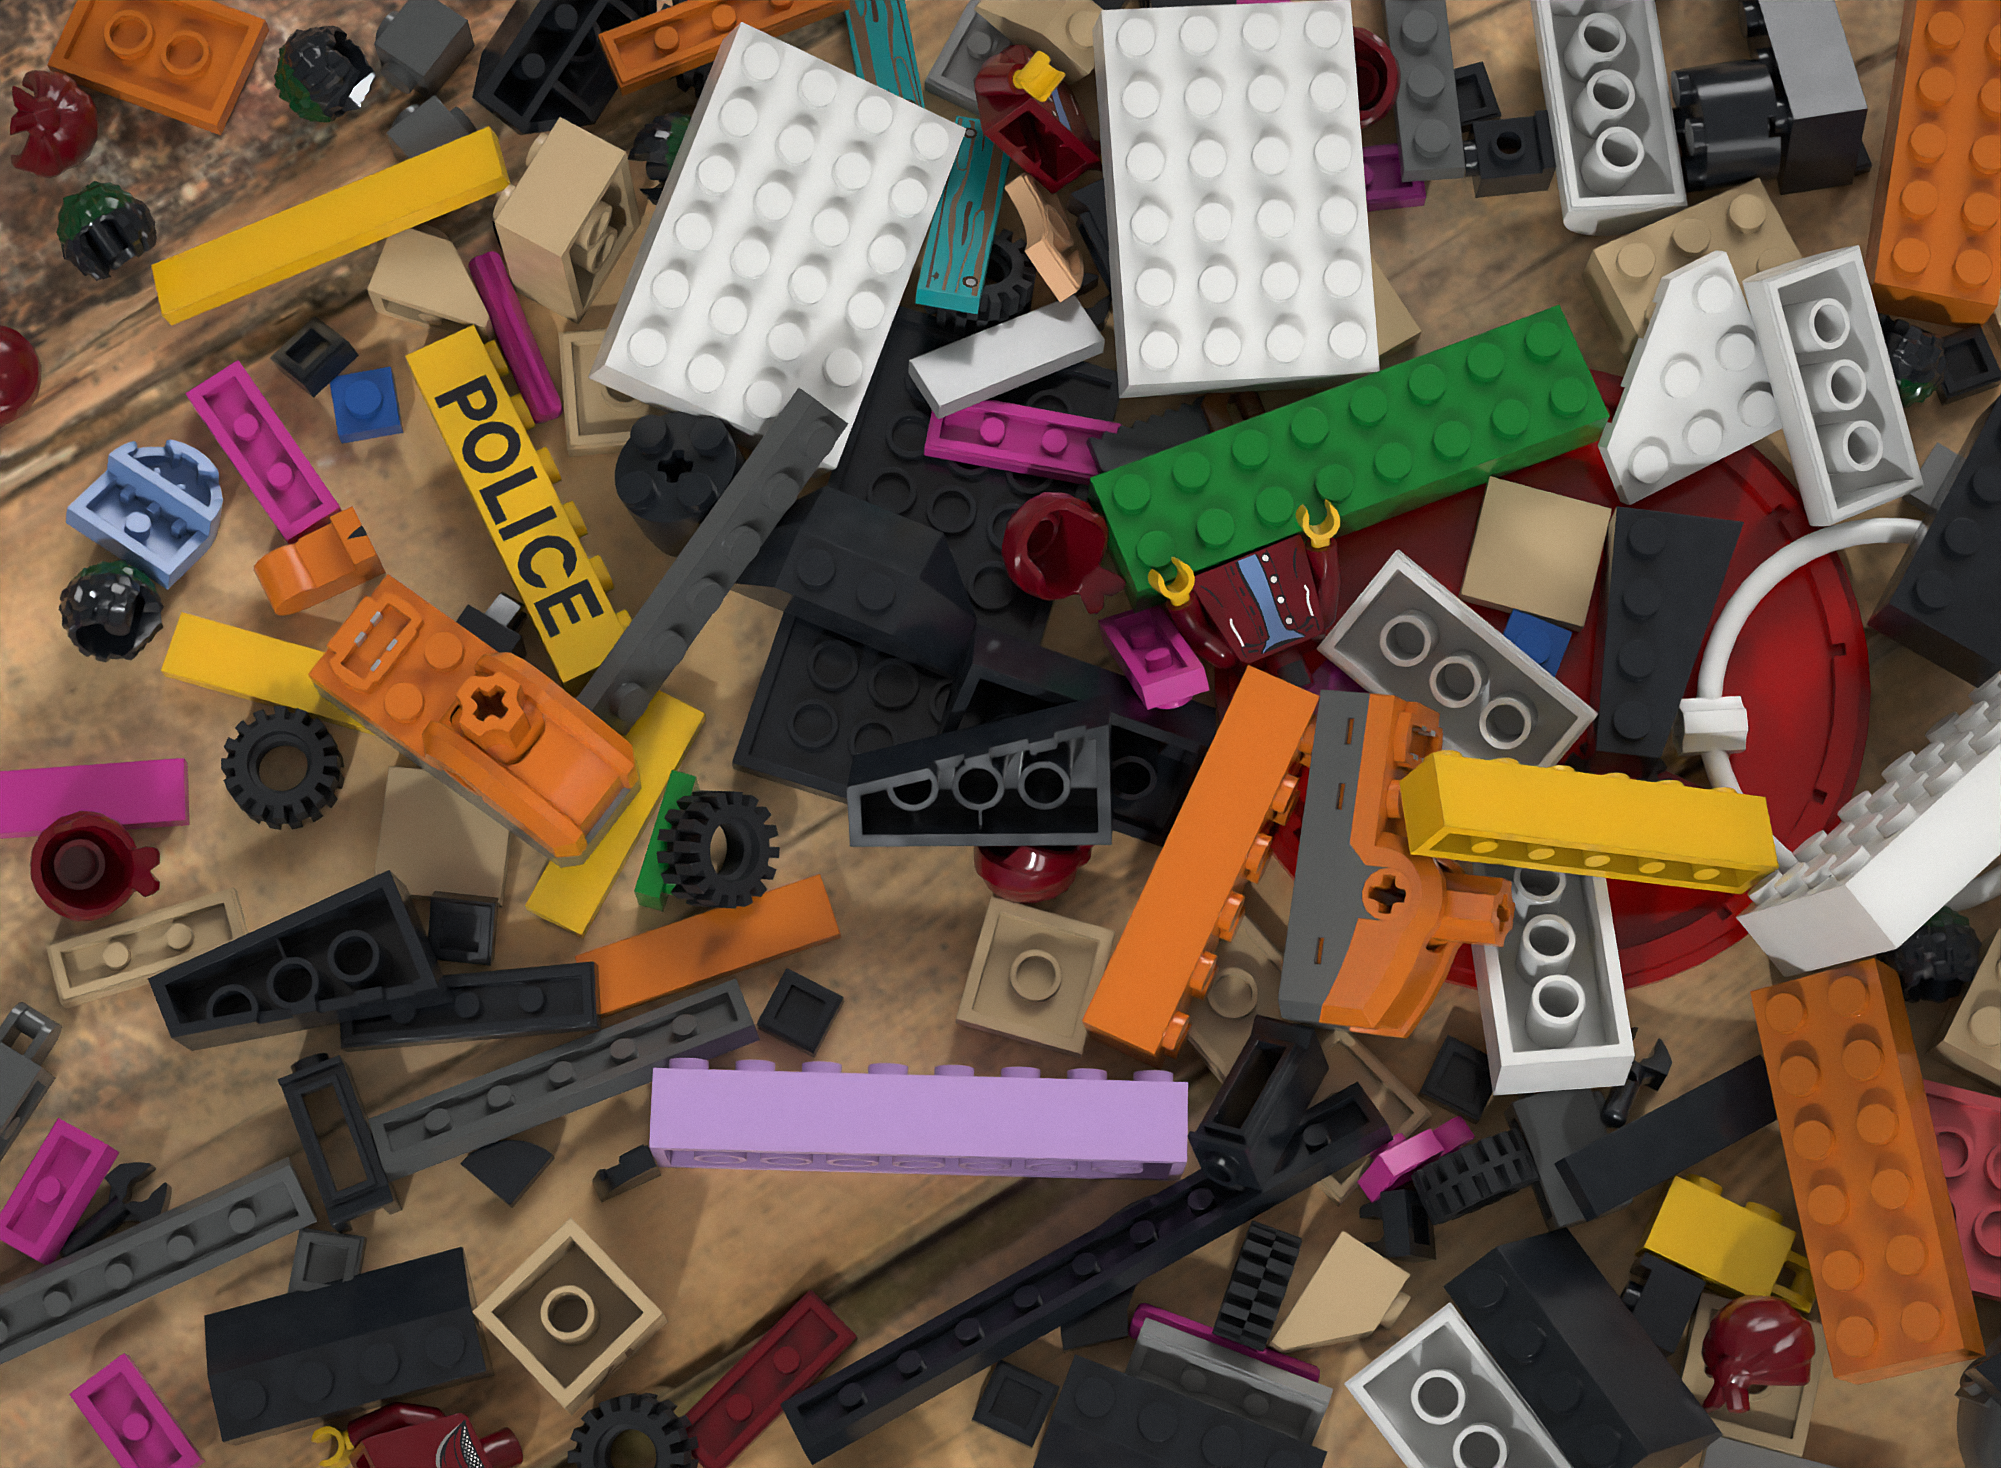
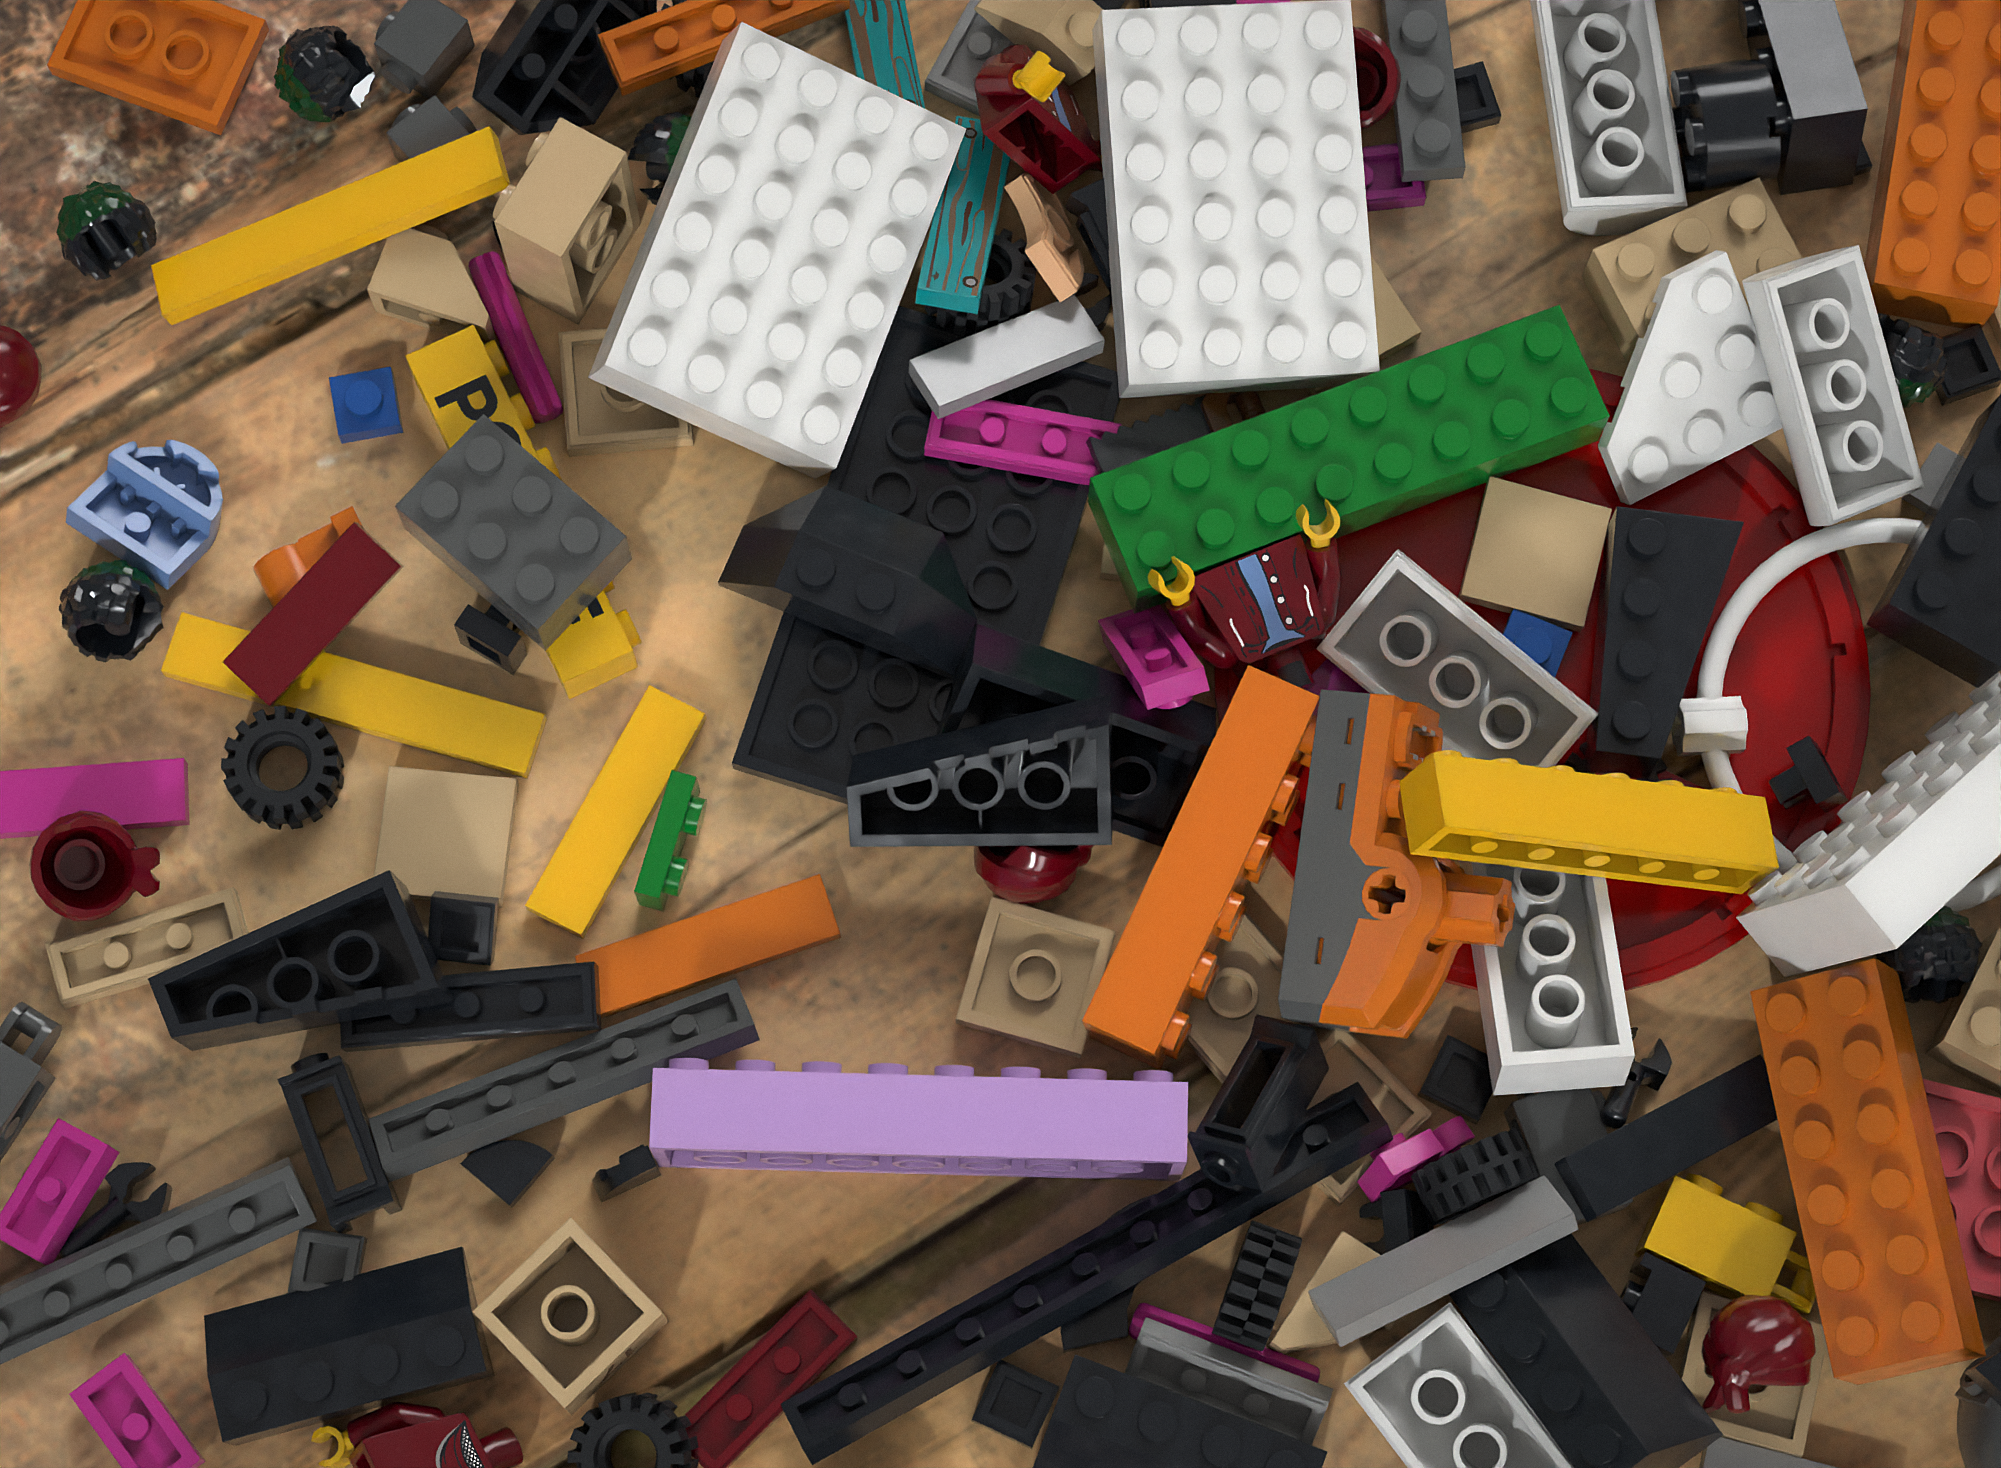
(59, 120): dark red hat -> none
(263, 453): dark pink plate -> none
(313, 614): none -> dark red tile
(314, 356): black tile -> none
(480, 722): orange piece -> none
(514, 532): none -> dark grey brick
(675, 475): black brick -> none
(690, 849): black tyre -> none
(712, 561): dark grey plate -> none
(800, 1012): black tile -> none
(1057, 549): dark red hat -> none
(1443, 1260): none -> light grey tile
(1515, 173): black brick -> none
(1808, 778): none -> black tile

